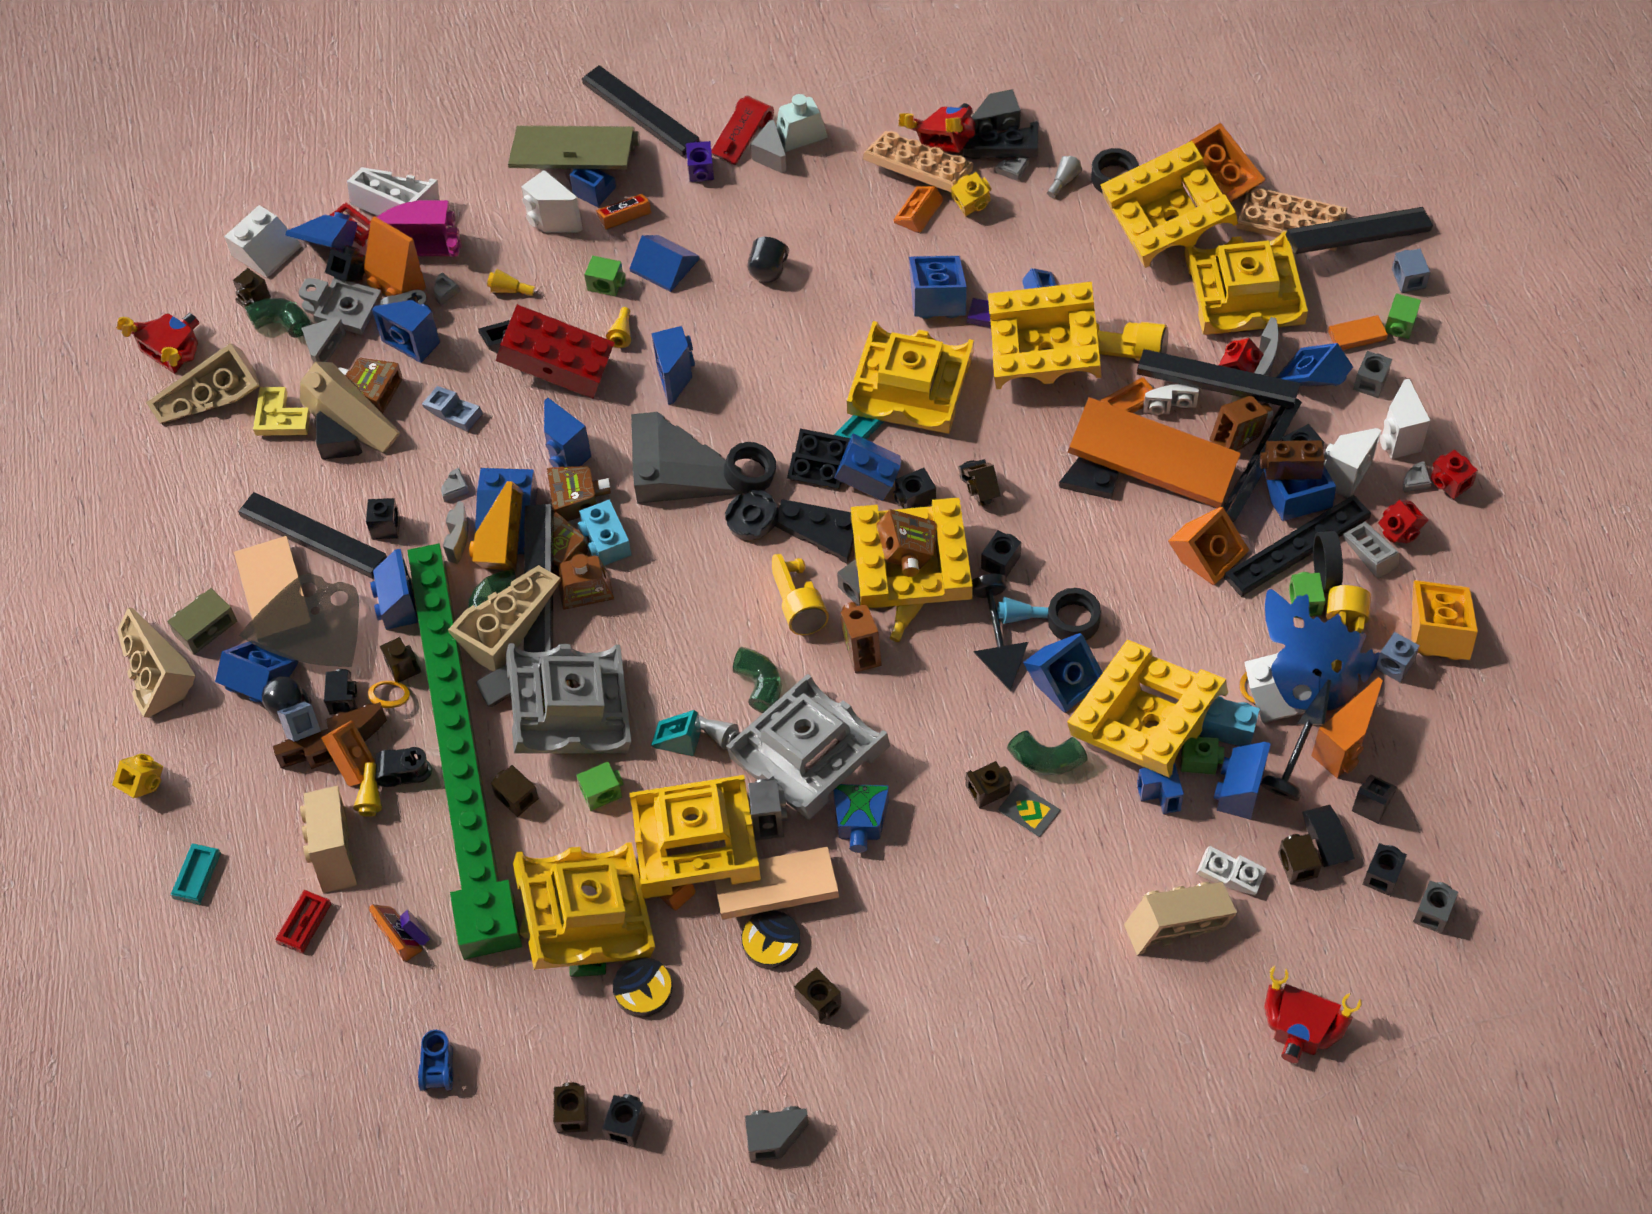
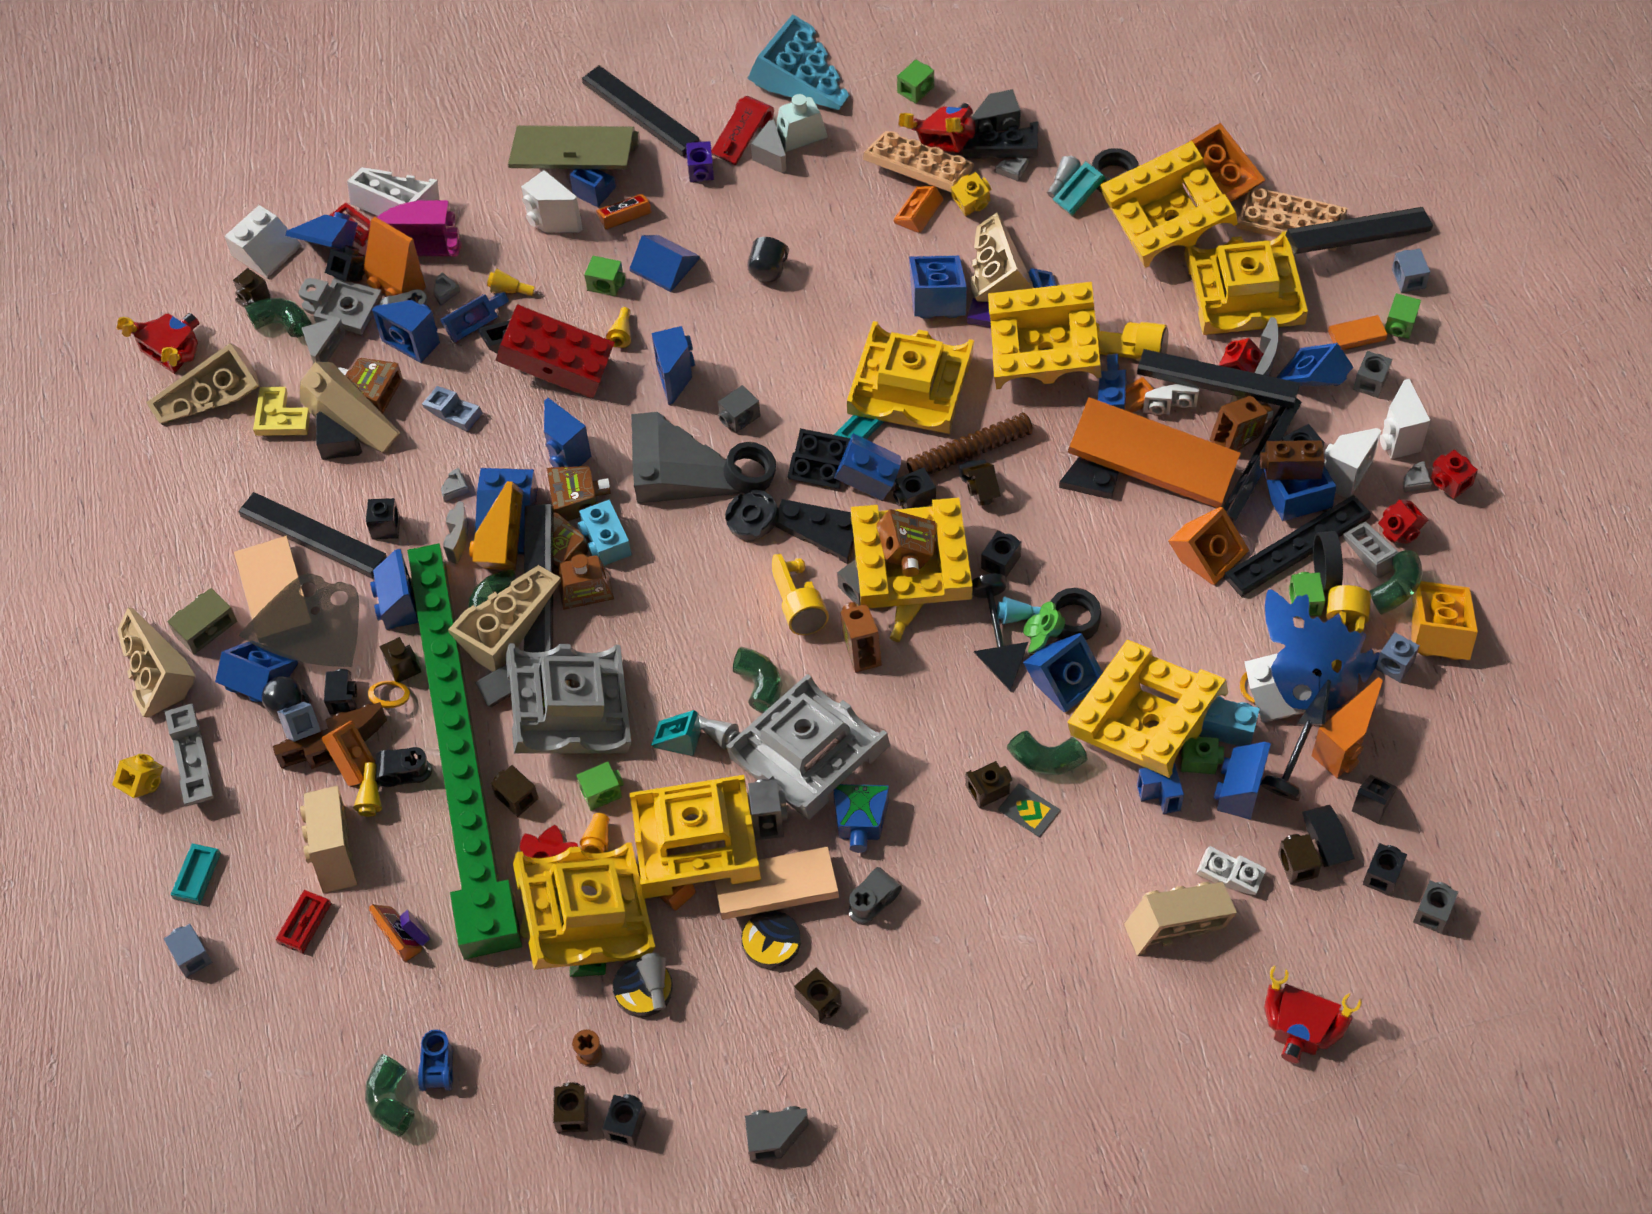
(187, 950): none -> sand blue brick
(190, 755): none -> light grey slope
(382, 1098): none -> clear green cylinder
(473, 315): none -> blue plate
(546, 845): none -> red plate
(587, 1039): none -> dark orange bush
(596, 835): none -> light orange cone
(653, 973): none -> light grey cone
(738, 409): none -> dark grey brick
(797, 65): none -> medium azure slope
(873, 896): none -> dark grey piece
(915, 81): none -> bright green brick
(972, 444): none -> reddish brown piece
(997, 261): none -> tan wedge
(1042, 626): none -> bright green plate
(1079, 188): none -> teal tile
(1113, 384): none -> blue plate
(1401, 585): none -> clear green cylinder

